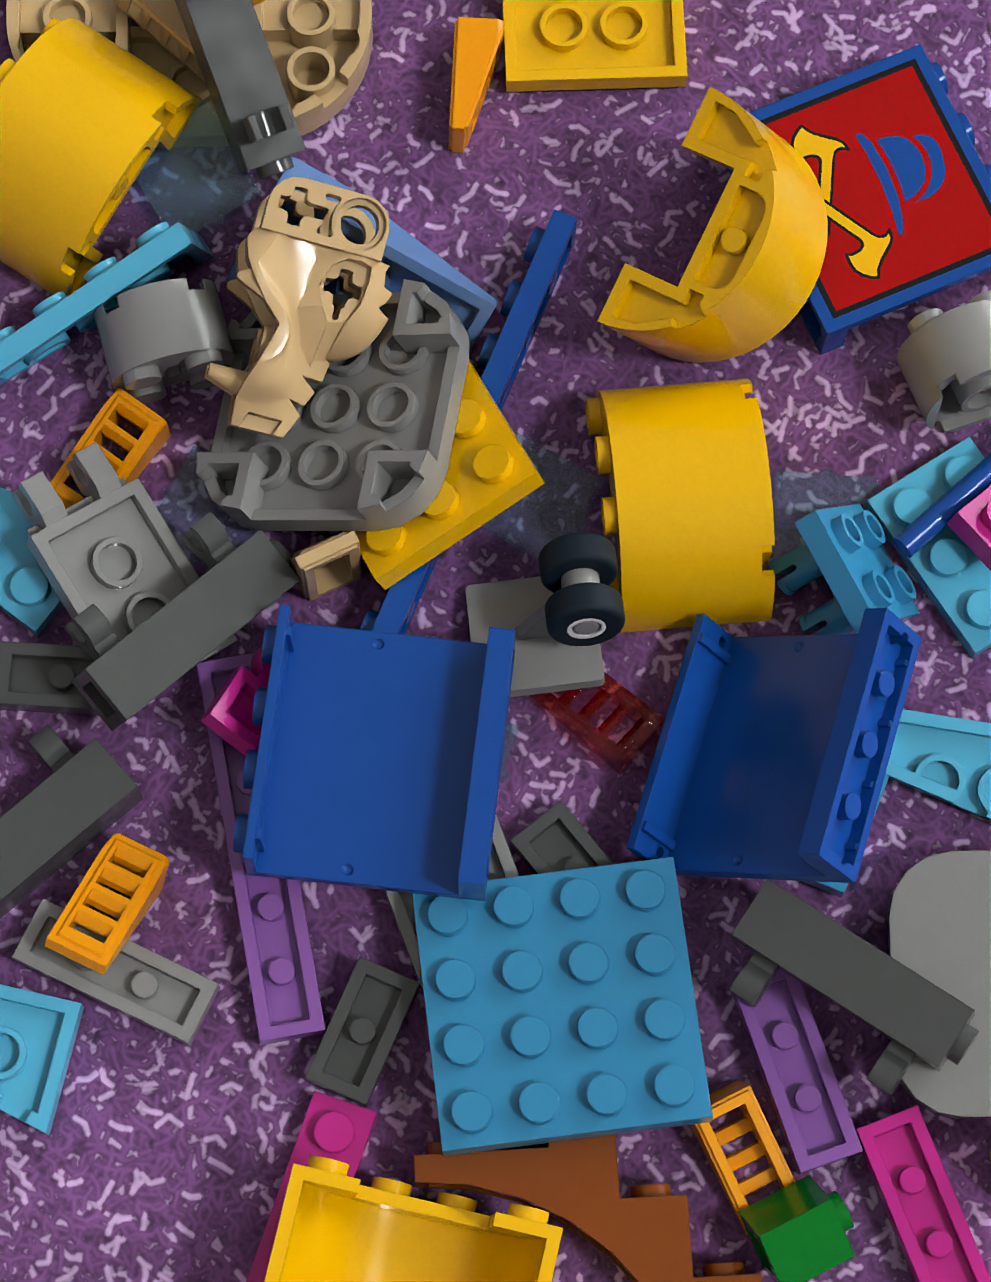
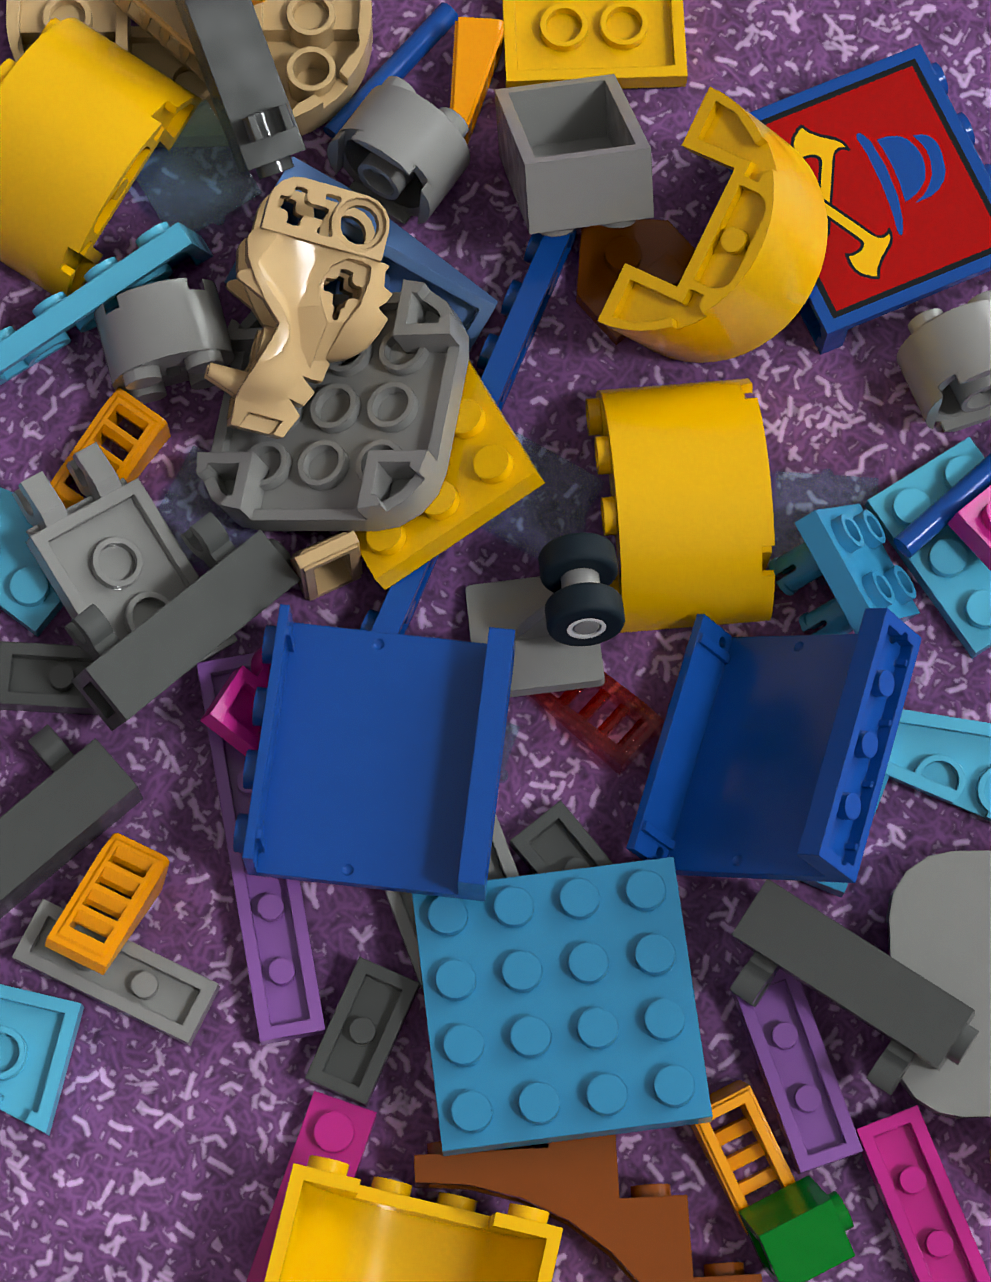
(401, 61): none -> blue bar
(401, 150): none -> light grey brick
(574, 155): none -> light grey piece
(646, 245): none -> dark orange plate

